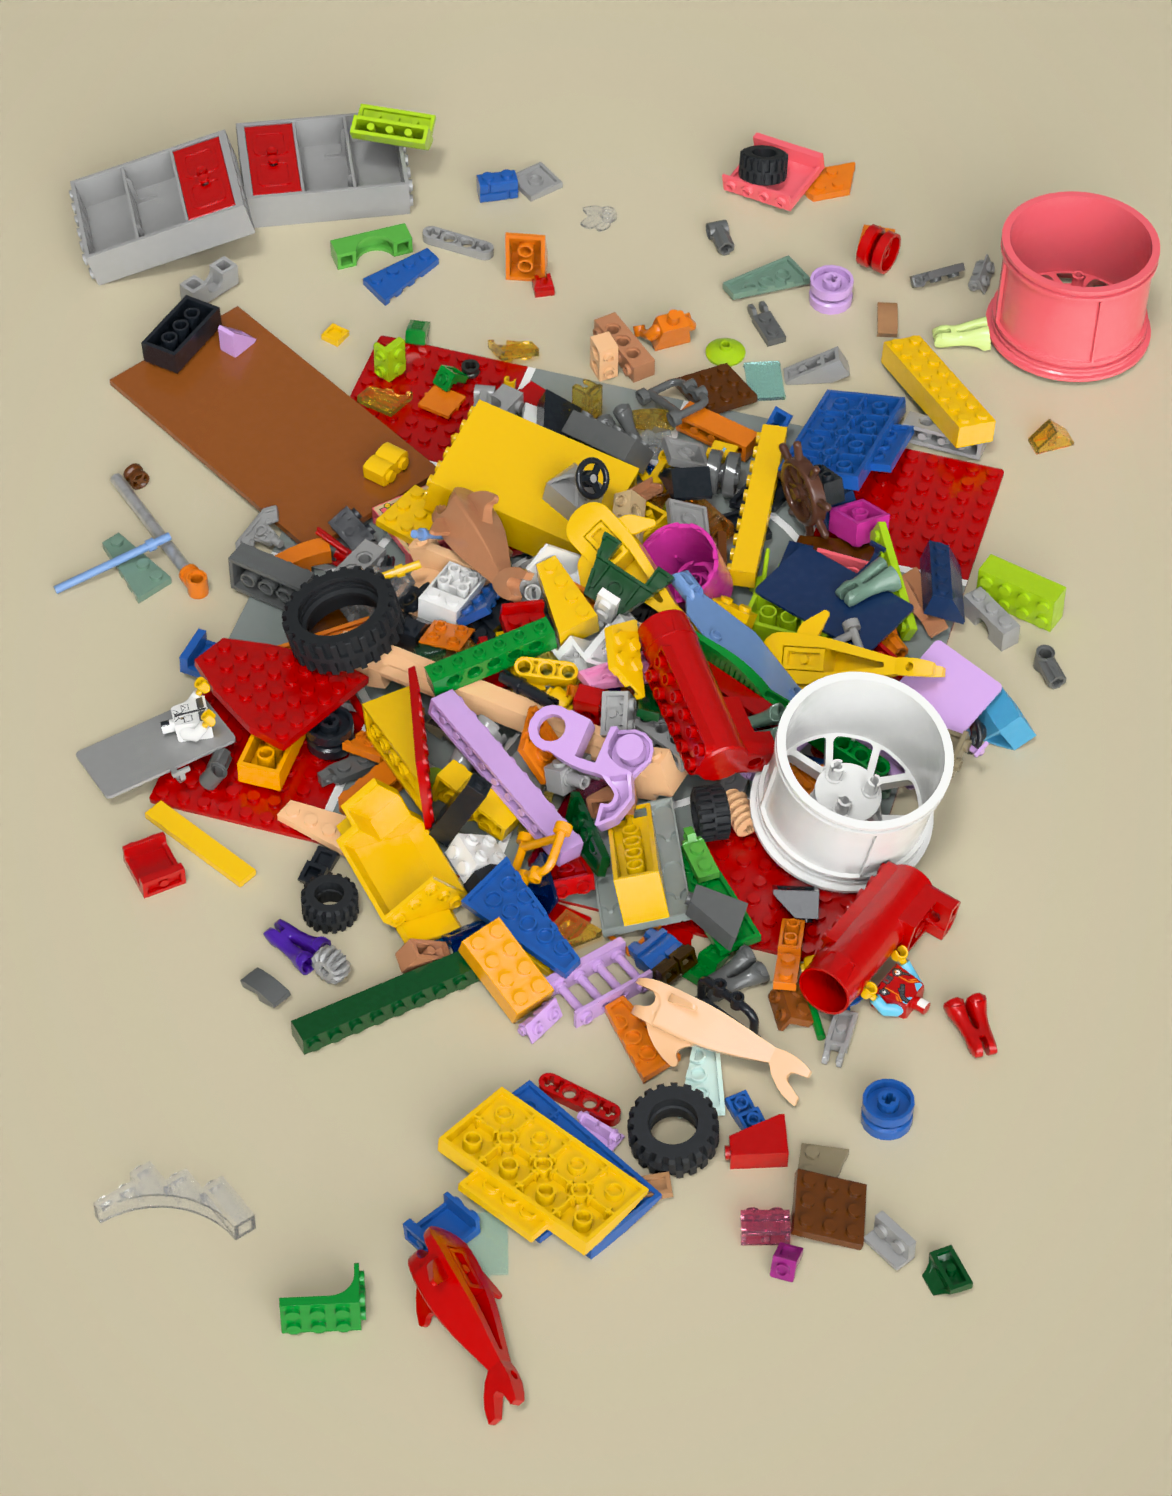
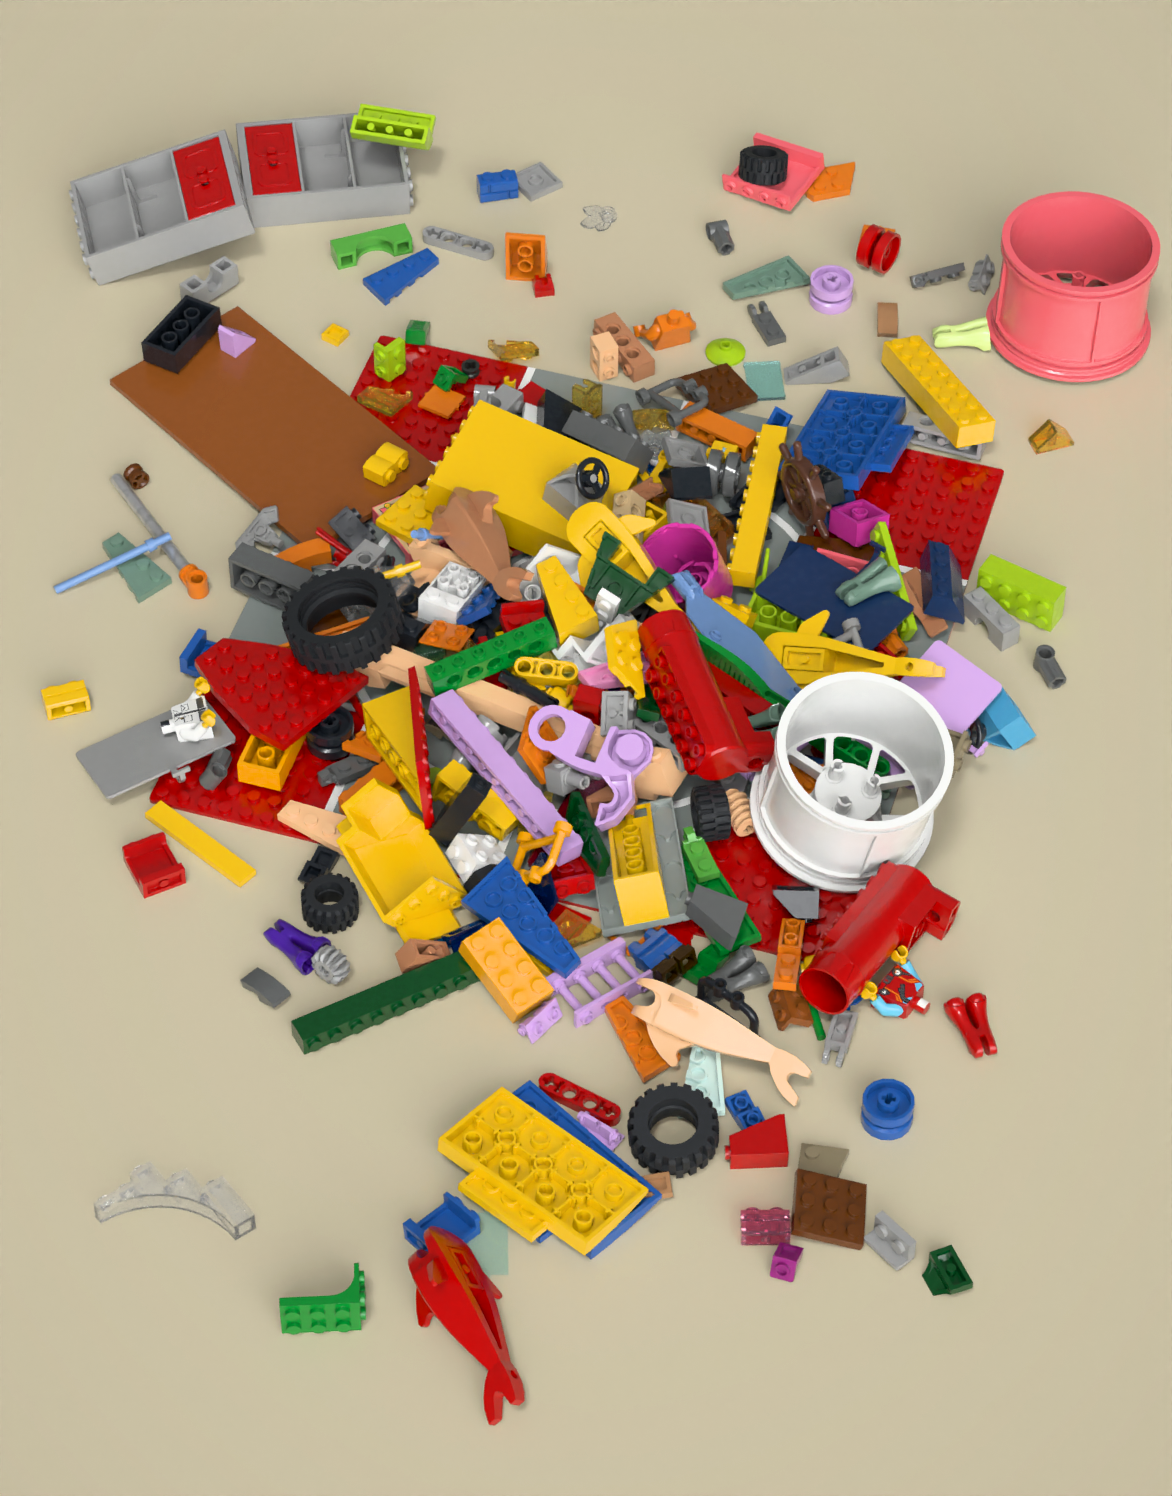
(65, 699): none -> yellow brick

